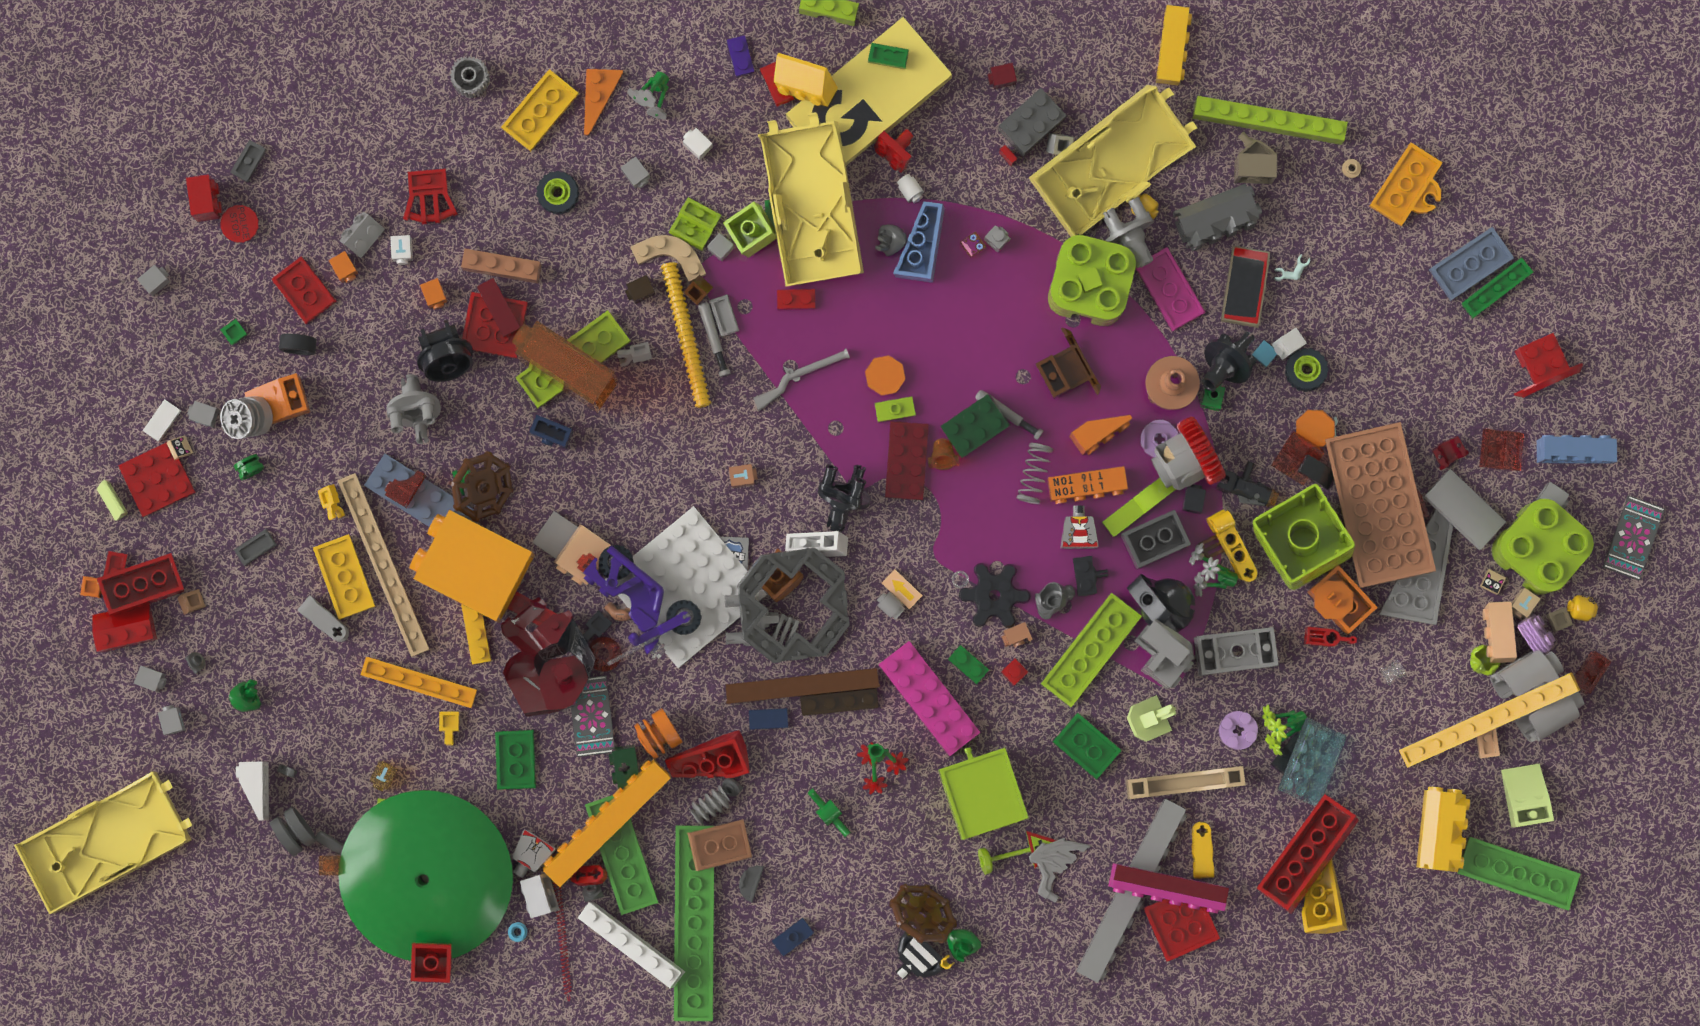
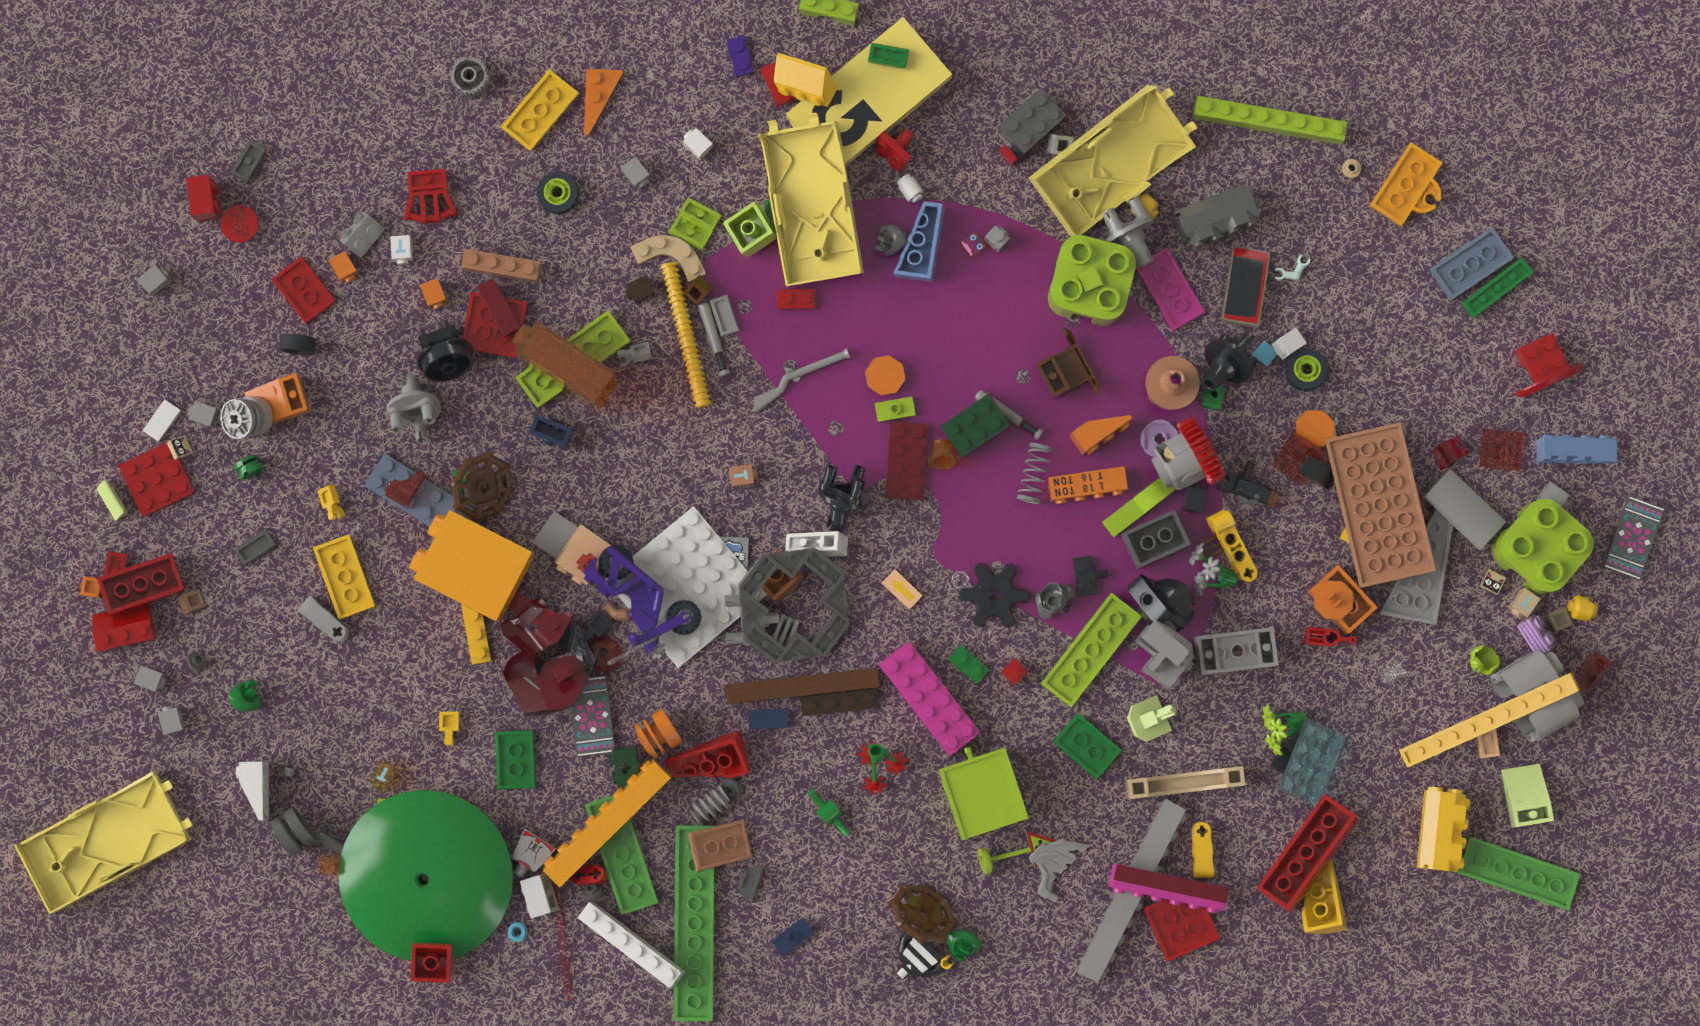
(234, 332): green plate -> none
(383, 565): tan plate -> none
(418, 682): light orange plate -> none
(646, 98): plant -> none
(720, 247): light grey piece -> none
(890, 605): light grey brick -> none
(1002, 76): dark red brick -> none
(1016, 635): nougat brick -> none
(1079, 531): torso -> none
(1172, 45): yellow brick -> none
(1247, 736): lavender plate -> none
(1255, 163): dark tan piece -> none
(1303, 537): lime brick -> none
(1500, 632): light nougat brick -> none

